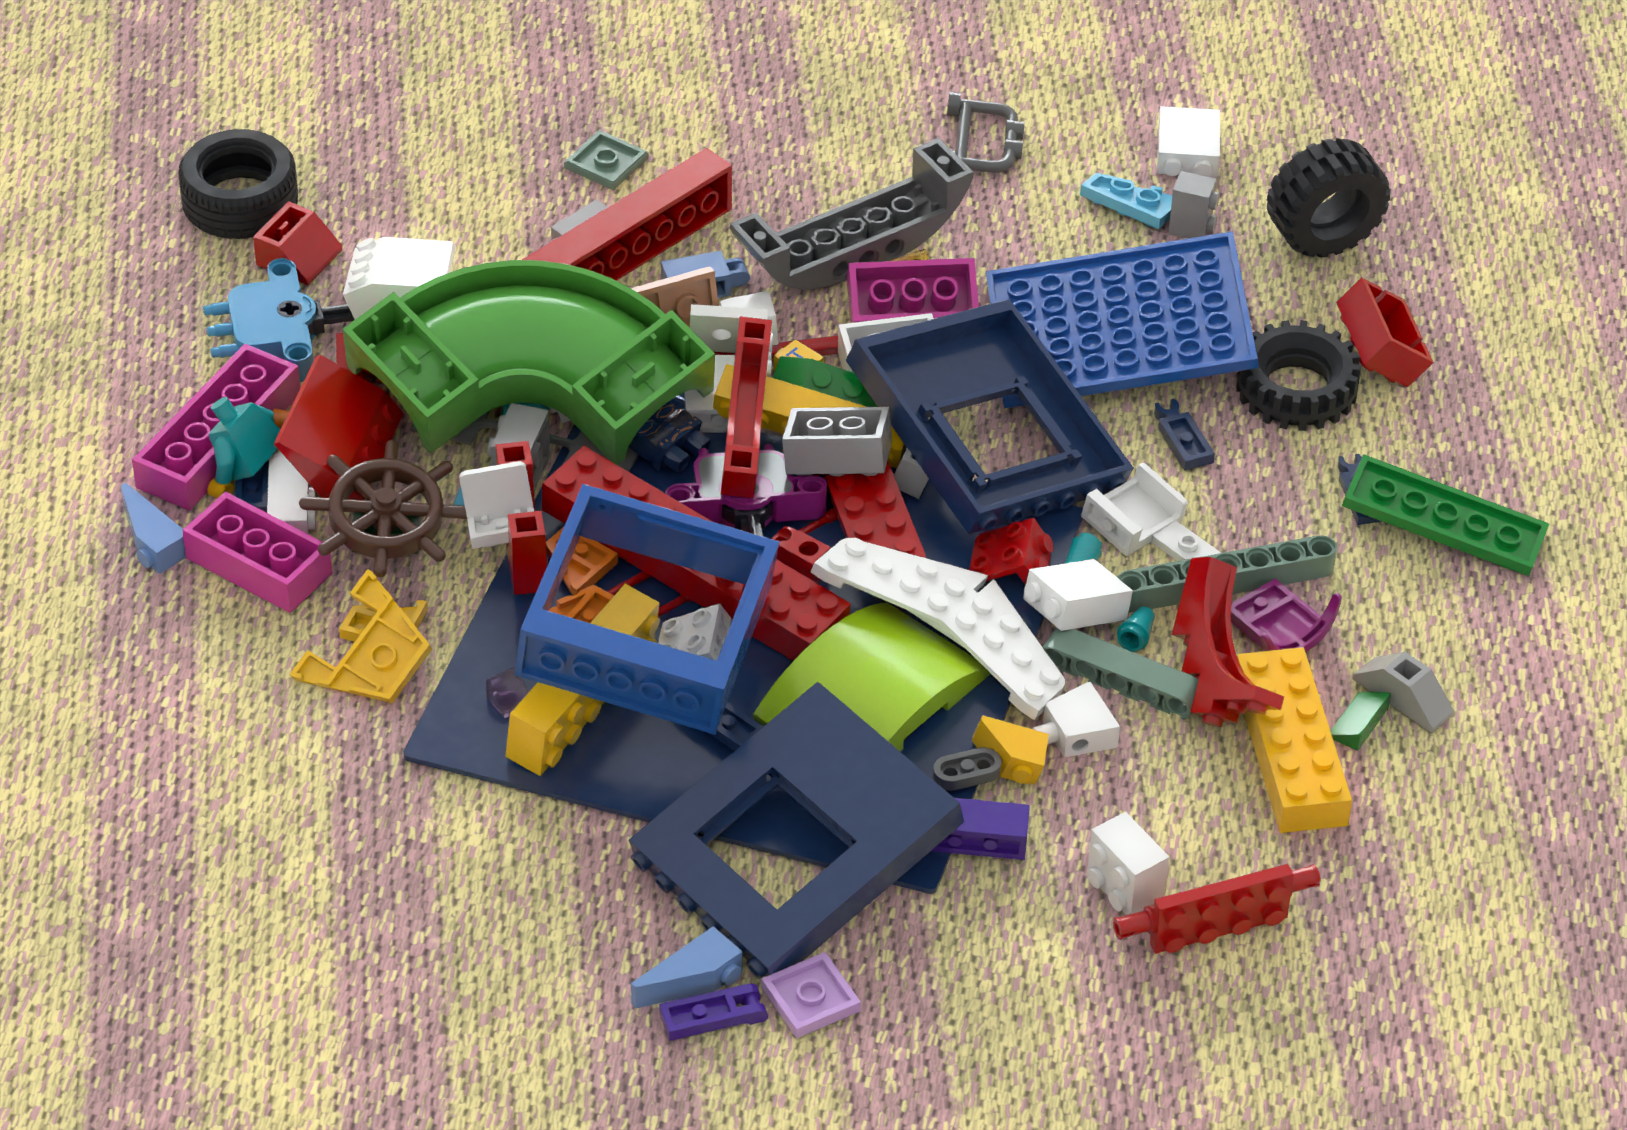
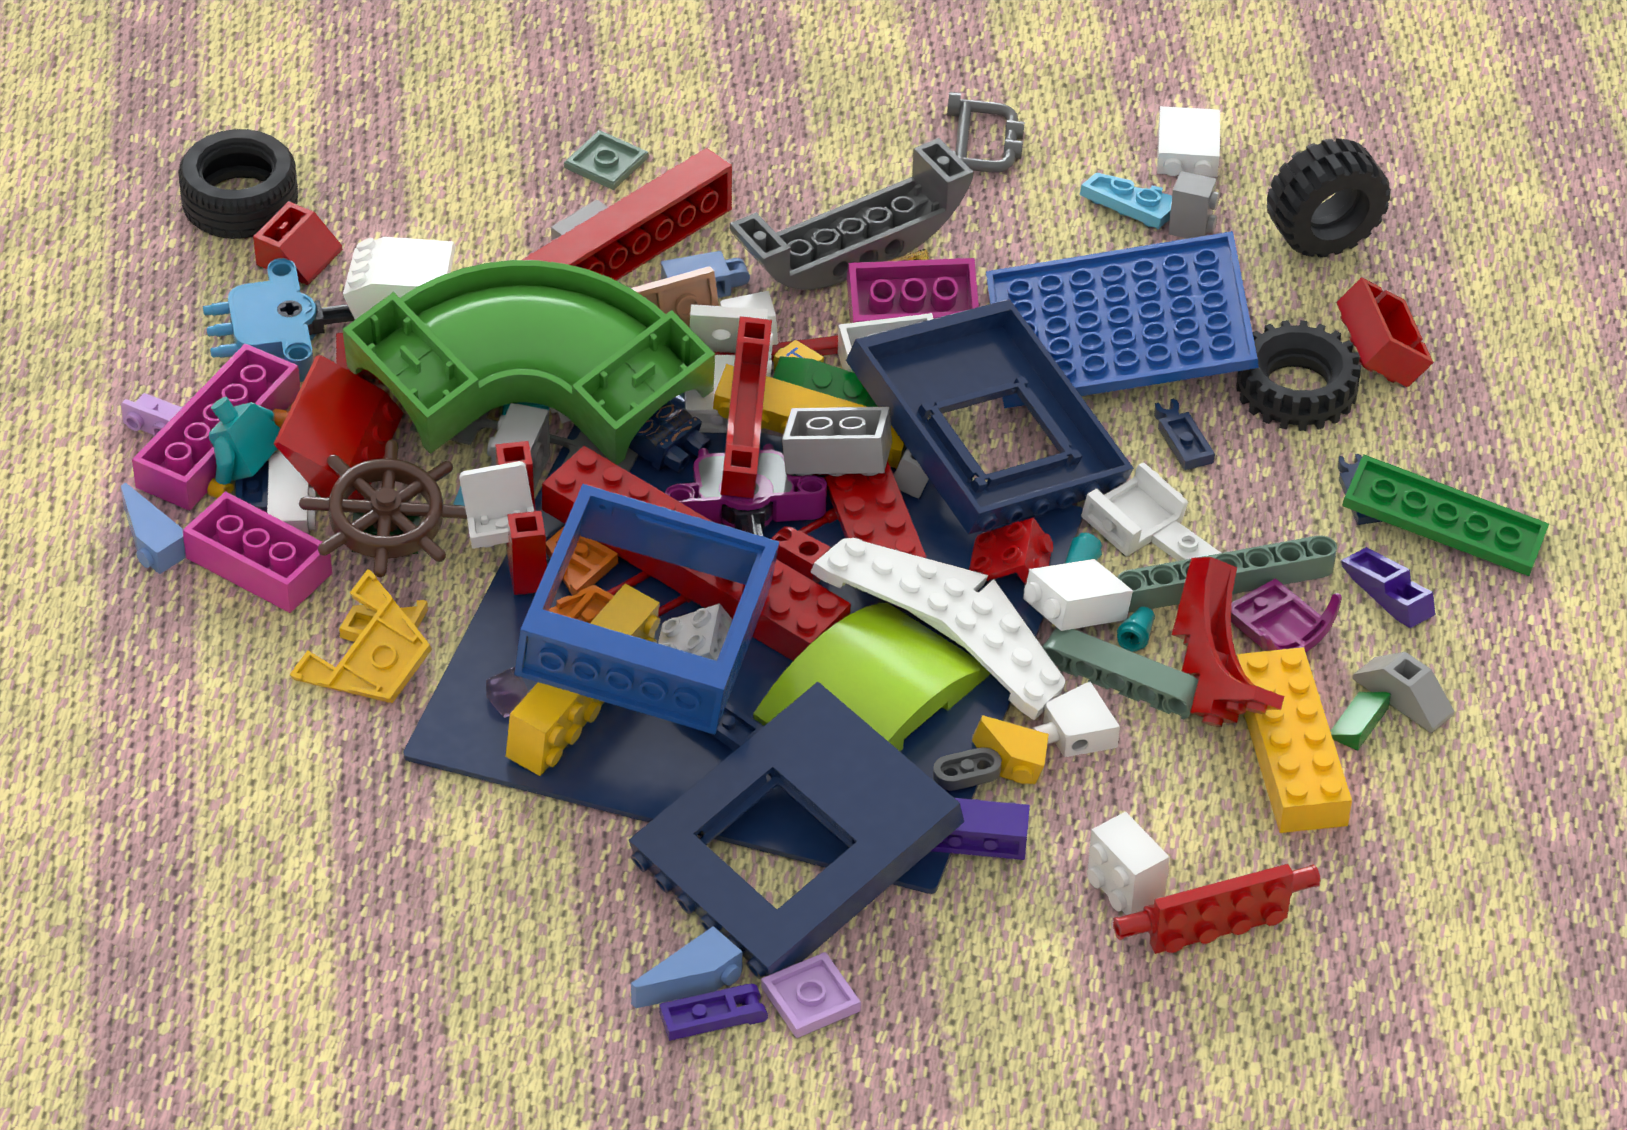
(148, 413): none -> lavender bracket
(1390, 586): none -> dark purple slope

